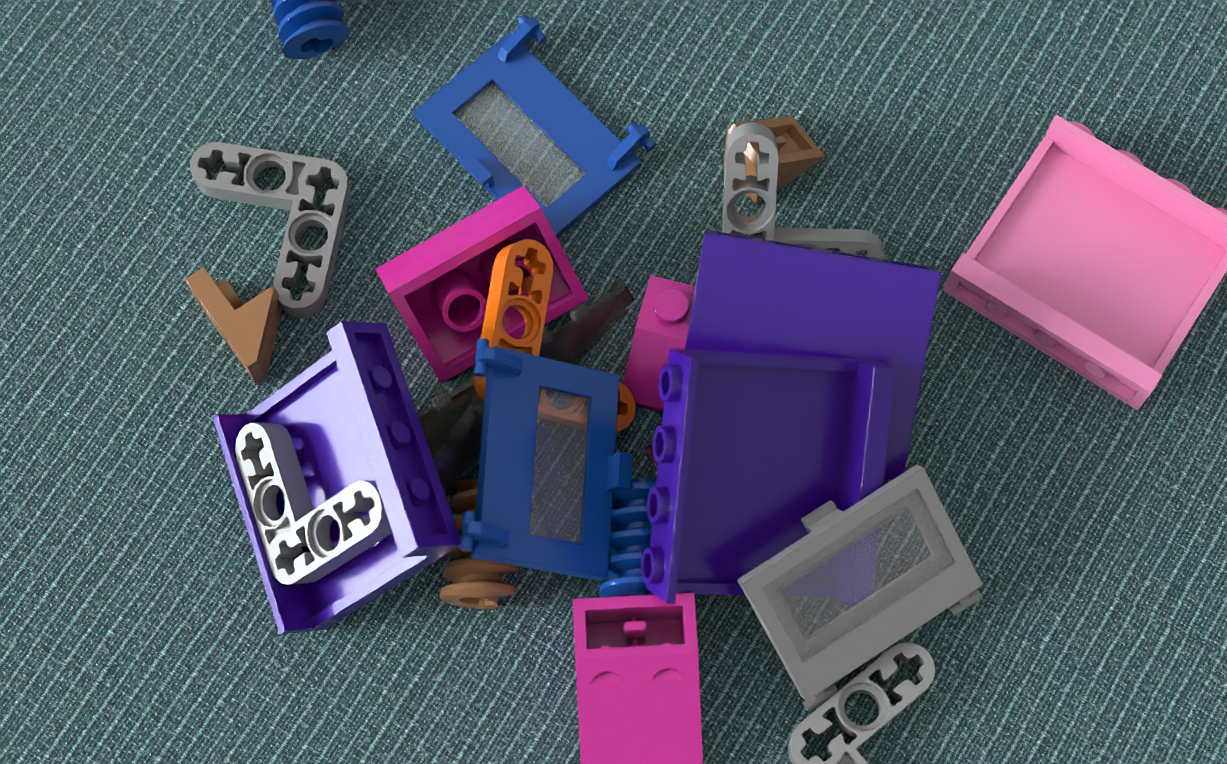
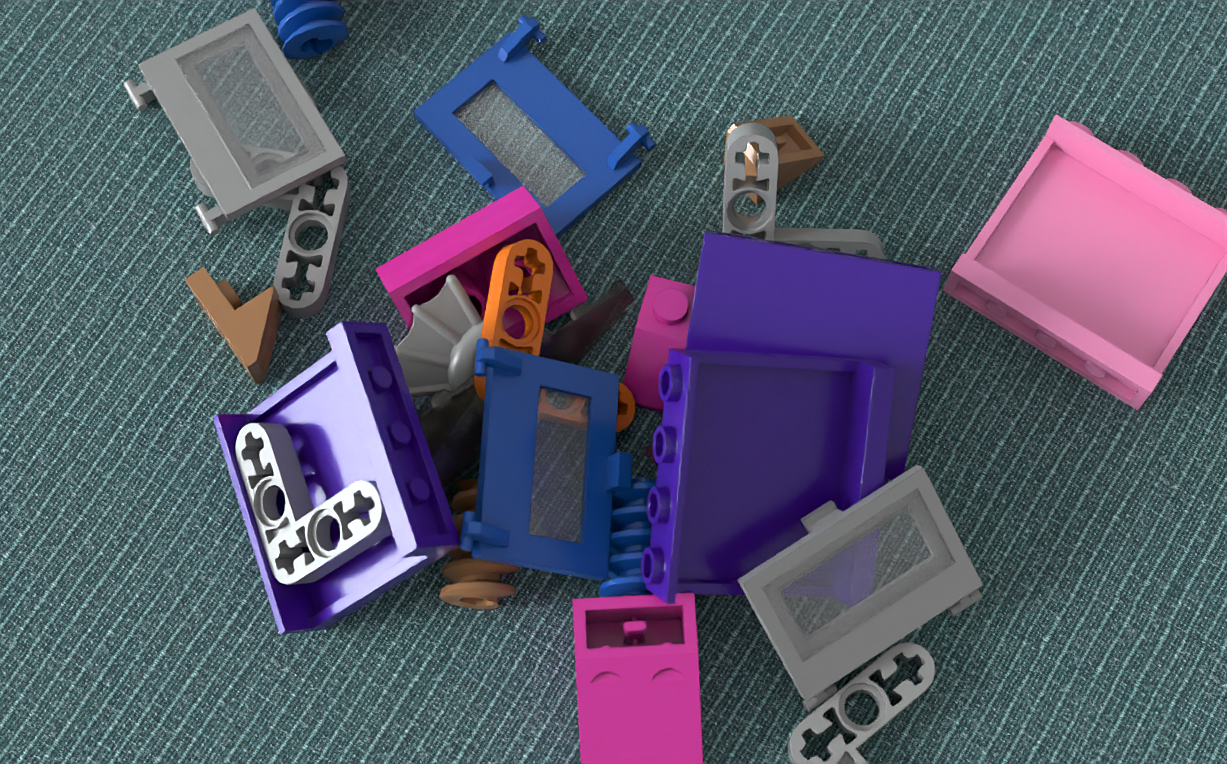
(239, 116): none -> piece
(441, 342): none -> light grey arm

